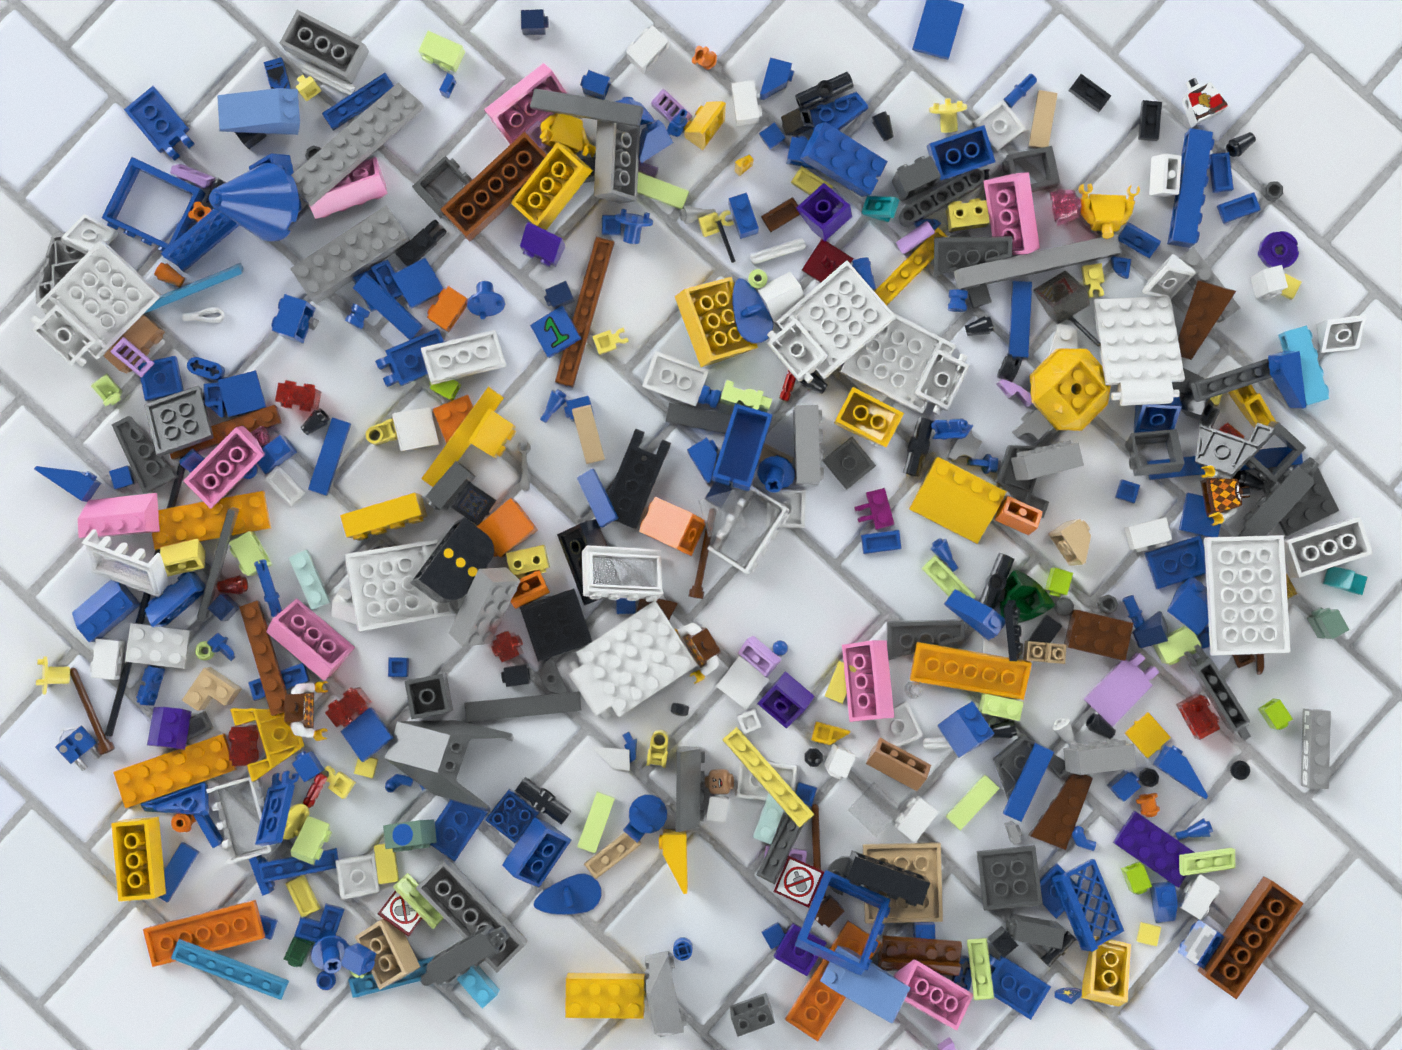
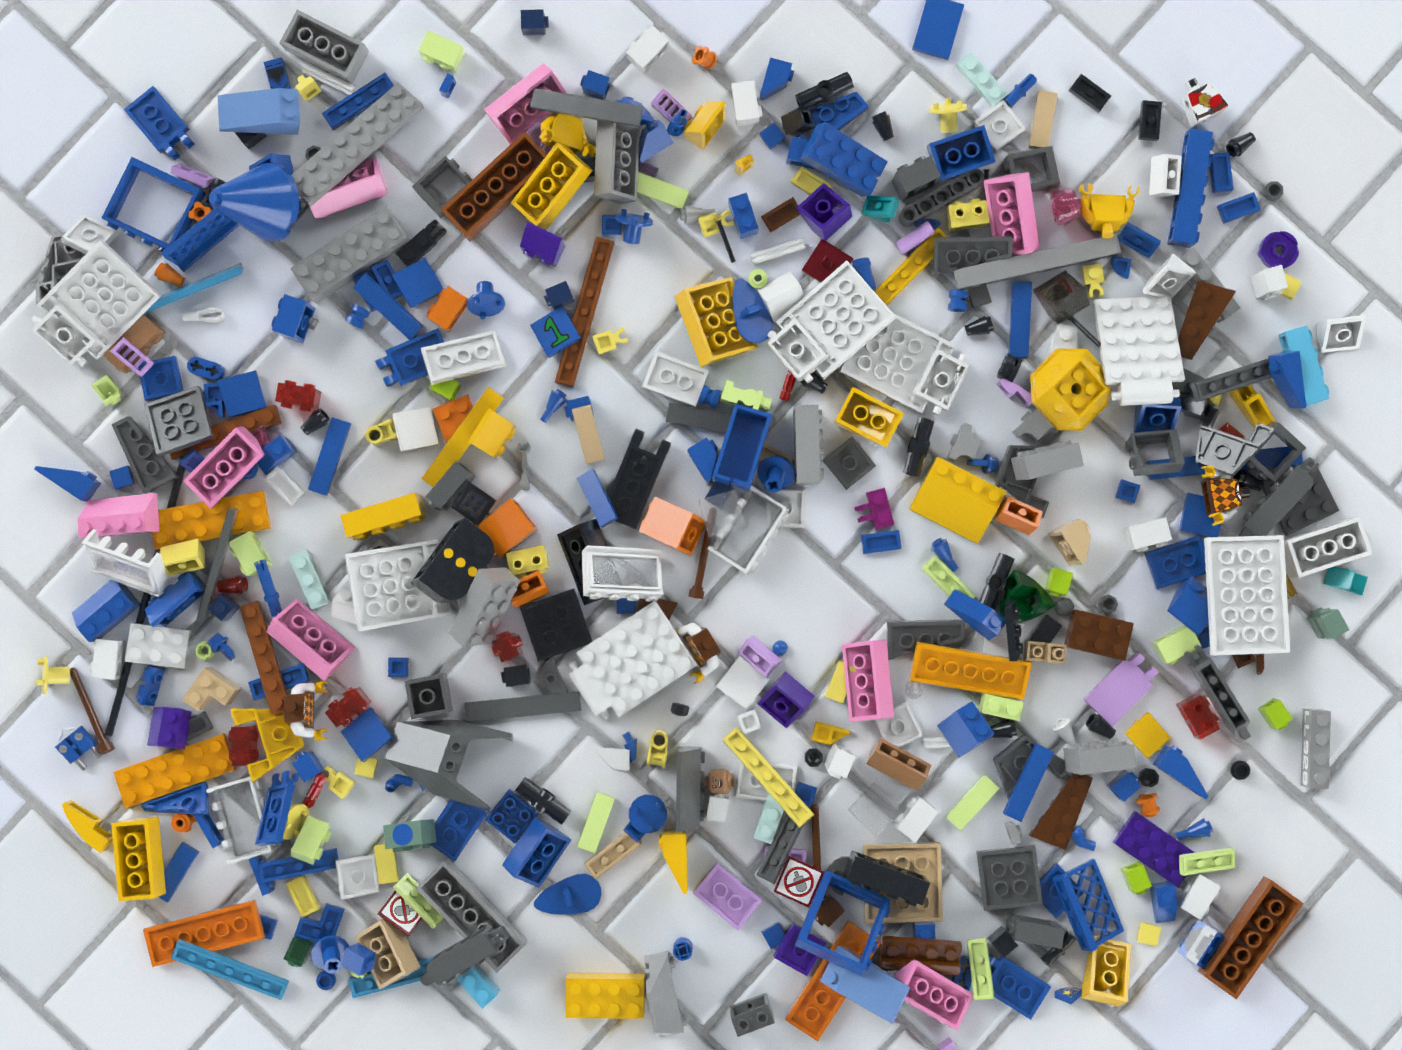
(87, 826): none -> yellow slope
(727, 896): none -> lavender plate
(958, 429): blue hinge -> none
(981, 79): none -> light aqua plate
(1133, 610): blue axle -> none
(1151, 631): dark blue slope -> none

